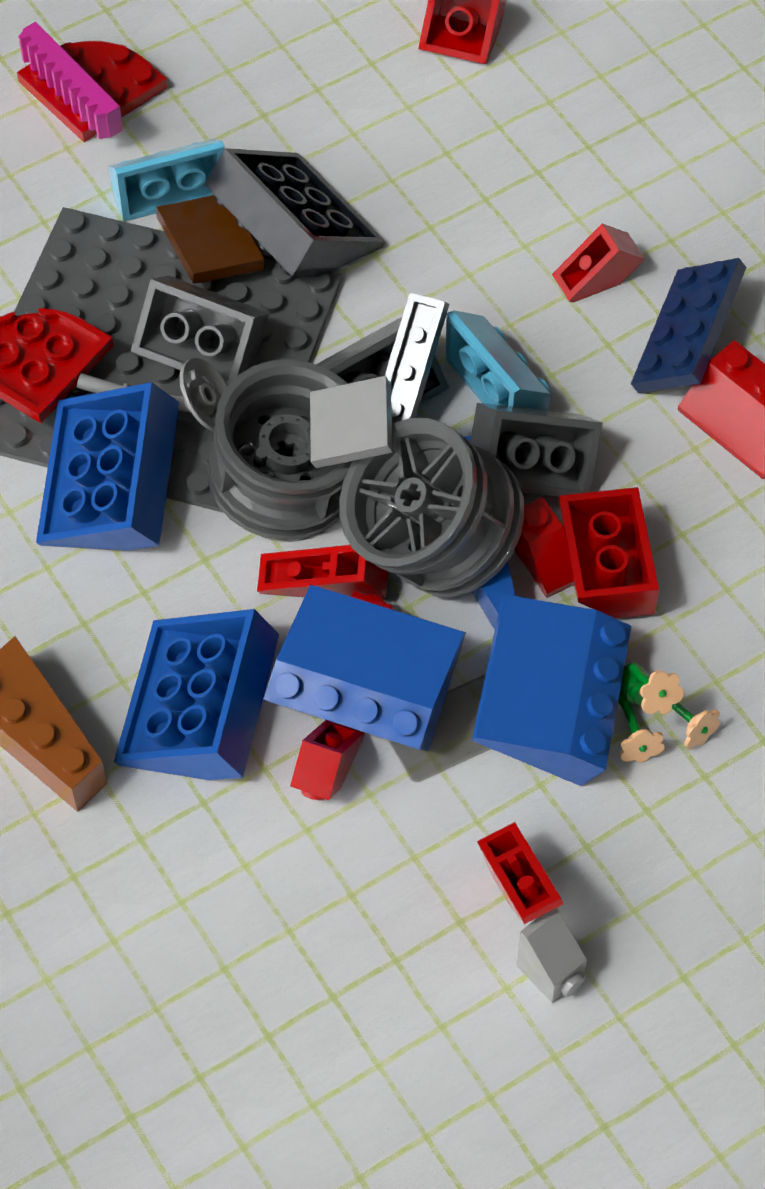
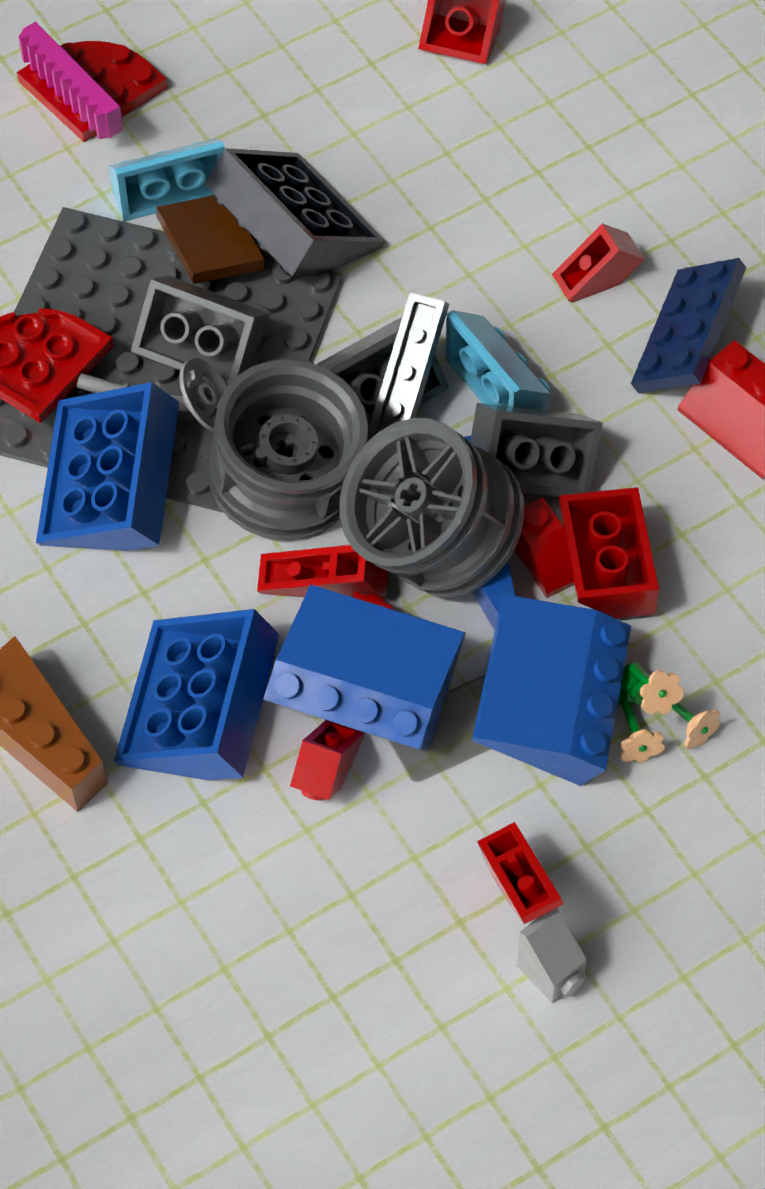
(351, 422): light grey tile -> none

